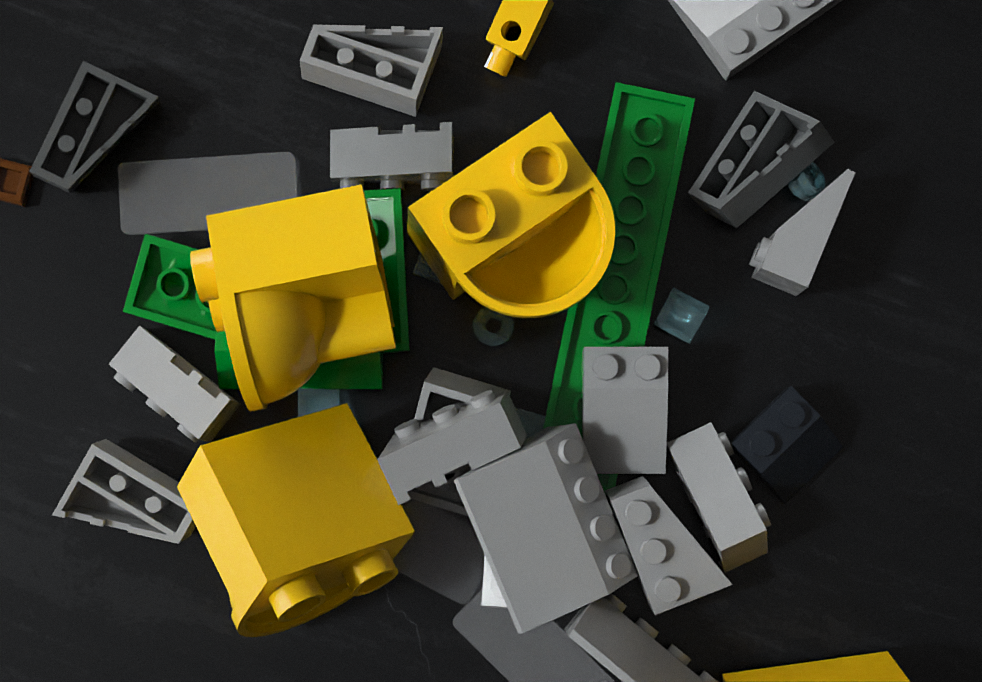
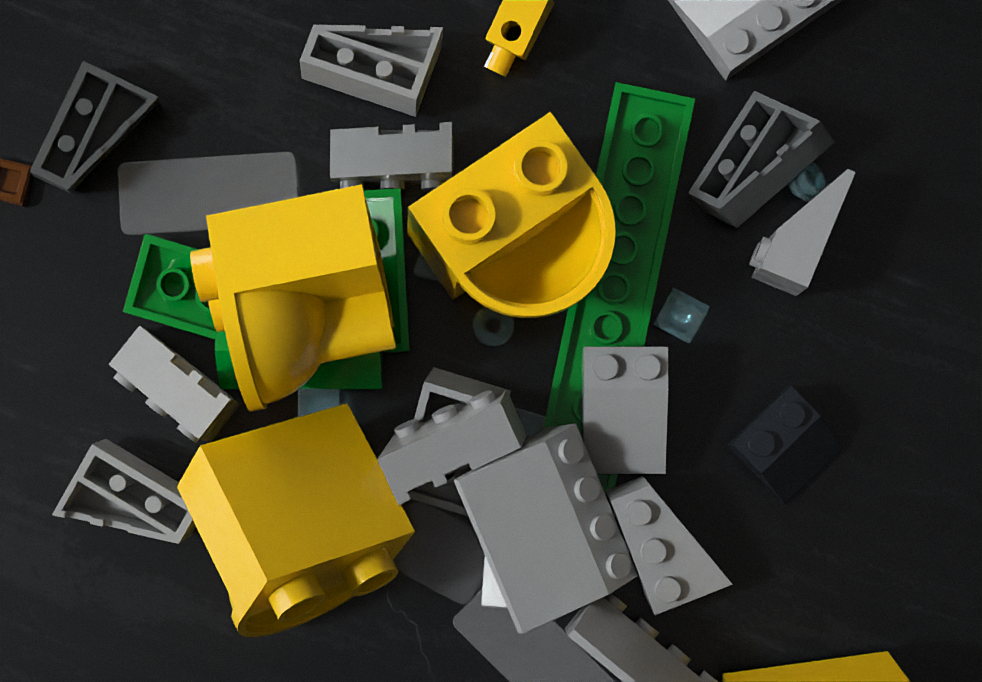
(720, 496): light grey wedge -> none

